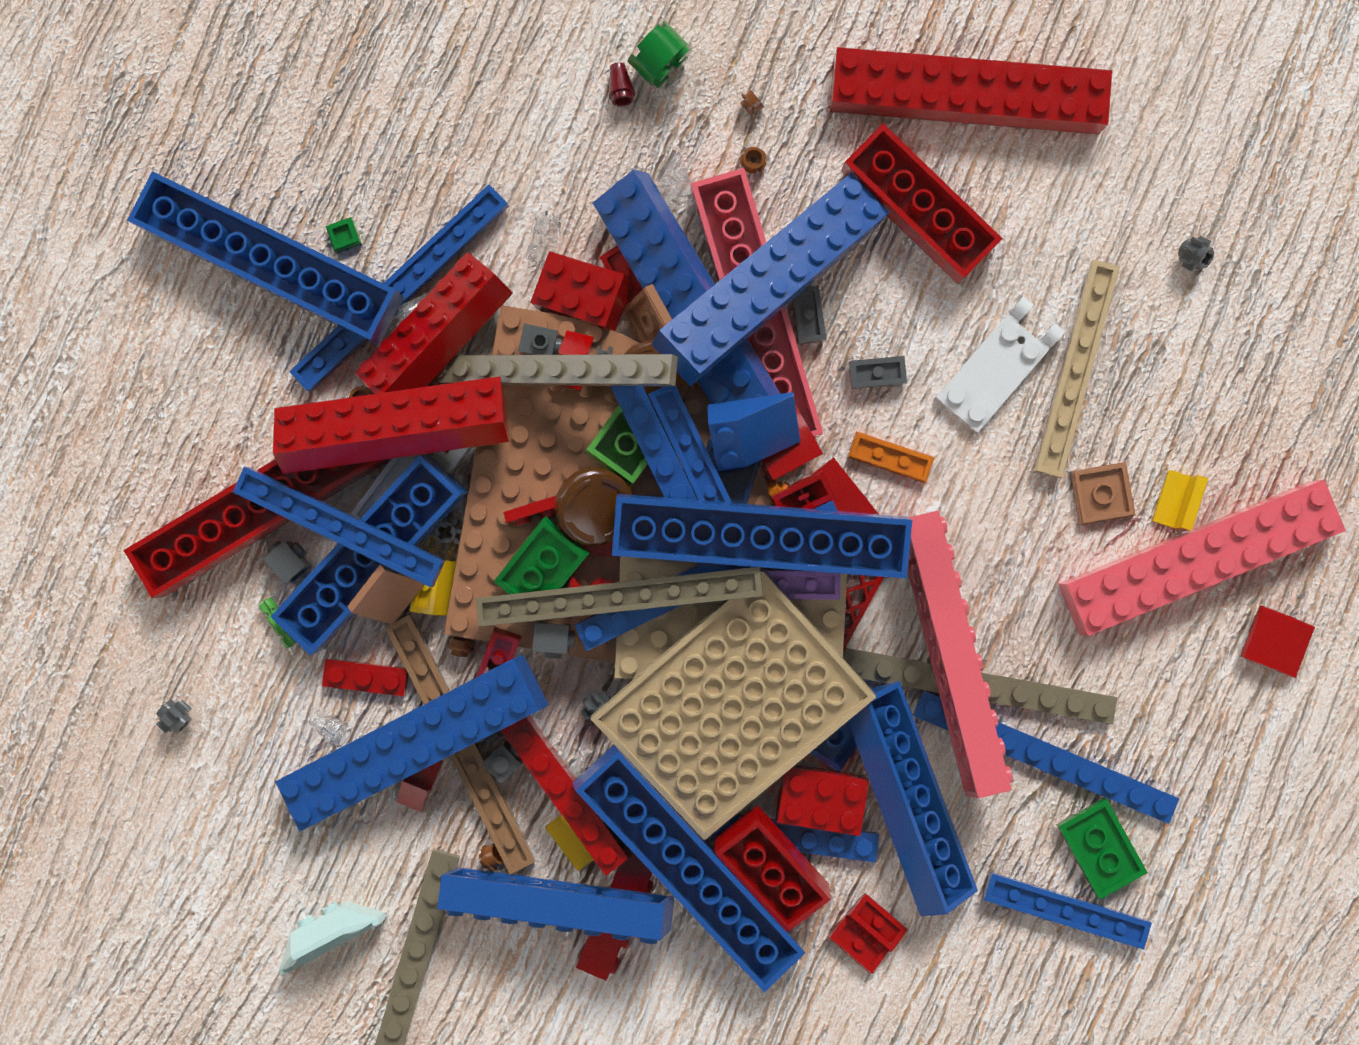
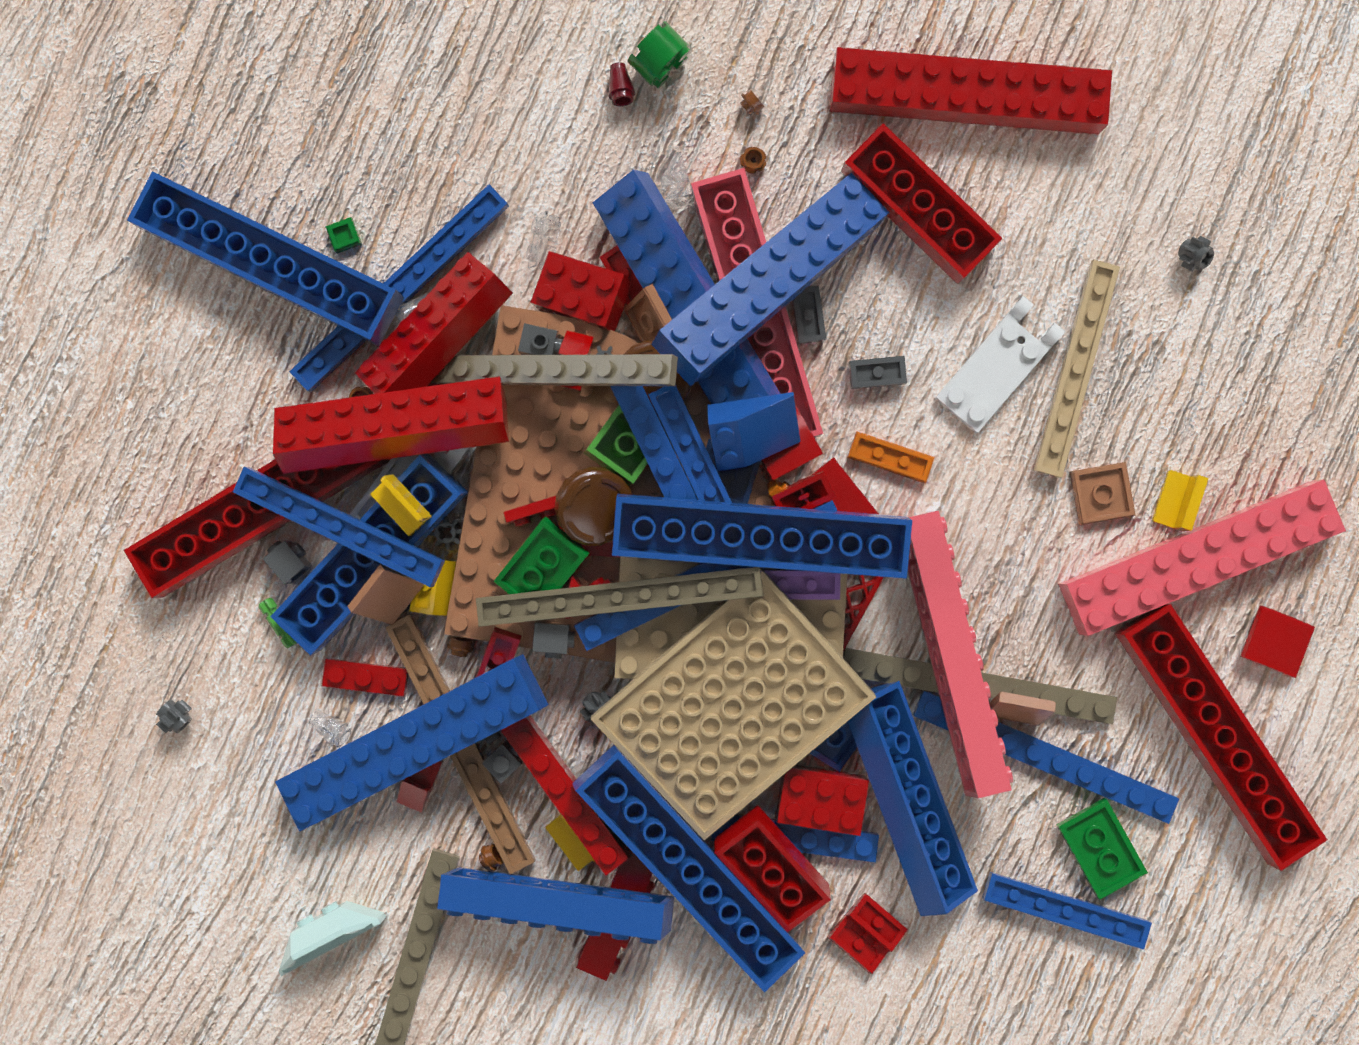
(400, 504): none -> yellow panel
(1022, 708): none -> nougat tile
(1221, 737): none -> red brick

